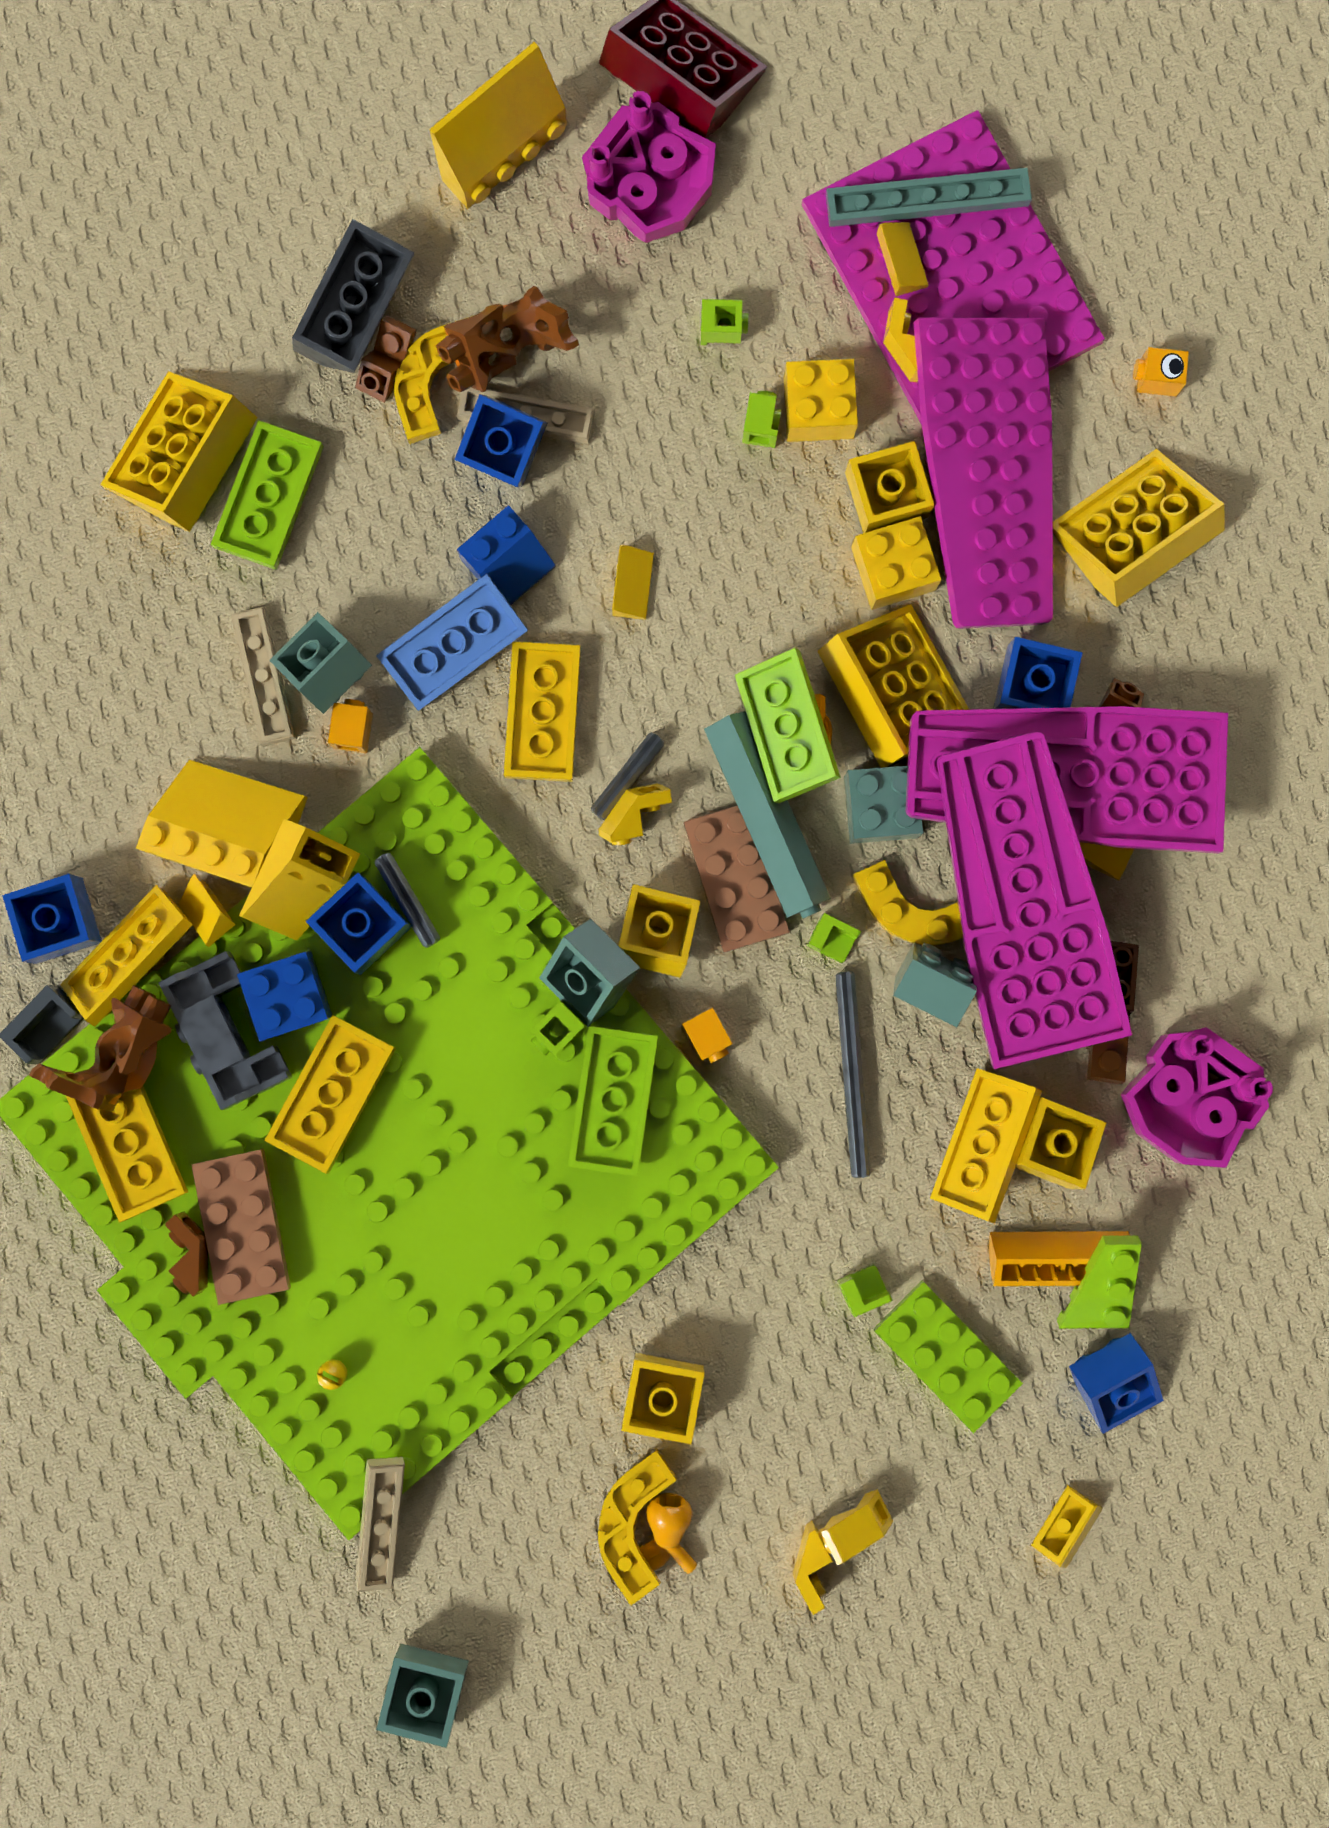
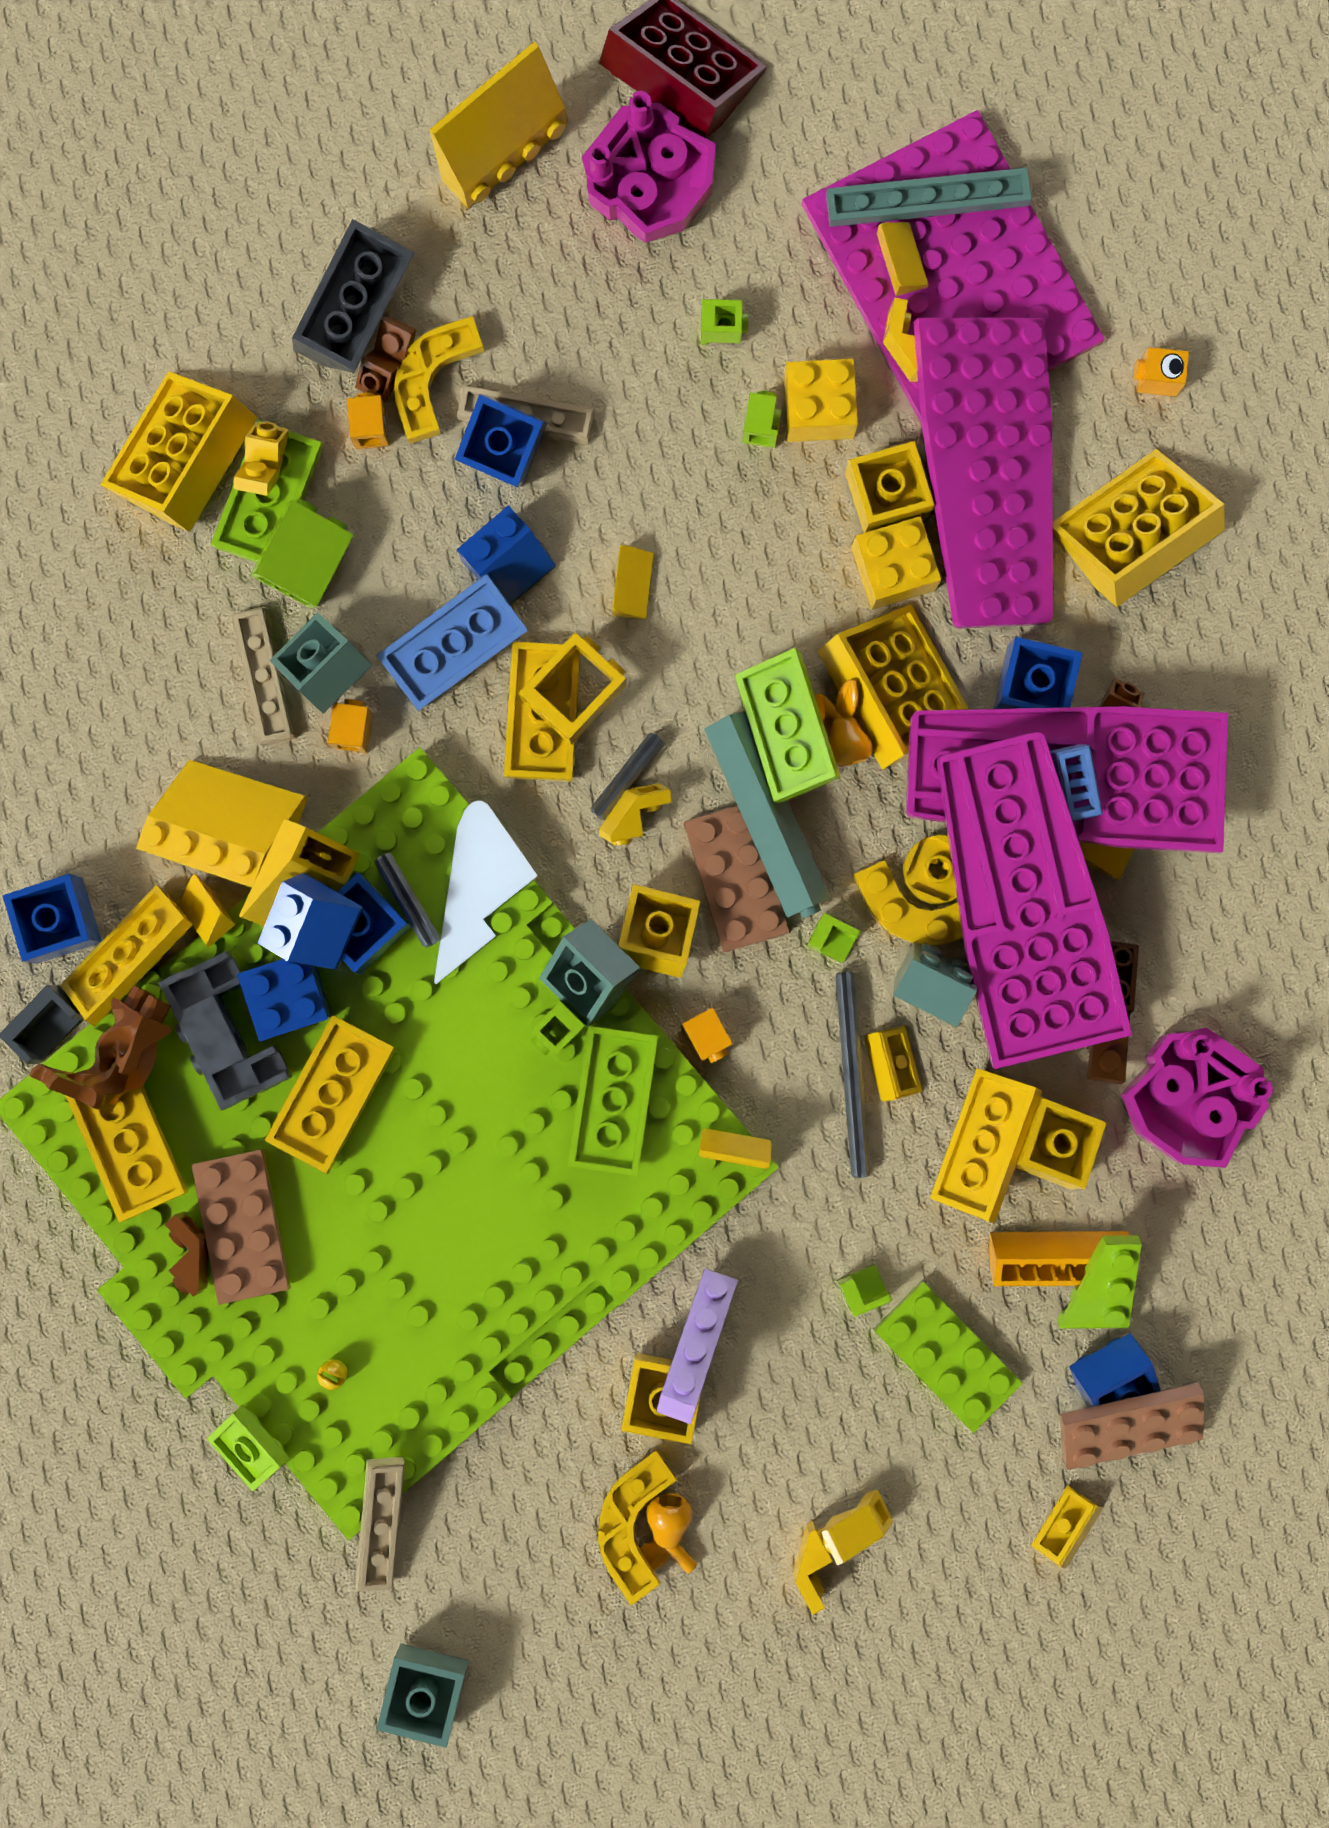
(248, 1447): none -> lime plate
(263, 458): none -> yellow slope
(302, 553): none -> lime brick
(310, 923): none -> blue slope
(367, 421): none -> light orange brick
(478, 338): dark orange hips -> none
(482, 877): none -> white sticker
(553, 717): none -> yellow window
(697, 1346): none -> lavender brick
(735, 1148): none -> yellow slope
(847, 740): none -> light orange piece
(879, 805): sand green brick -> none
(893, 1063): none -> yellow slope
(919, 877): none -> yellow plate
(1088, 778): none -> medium blue slope
(1132, 1426): none -> nougat plate

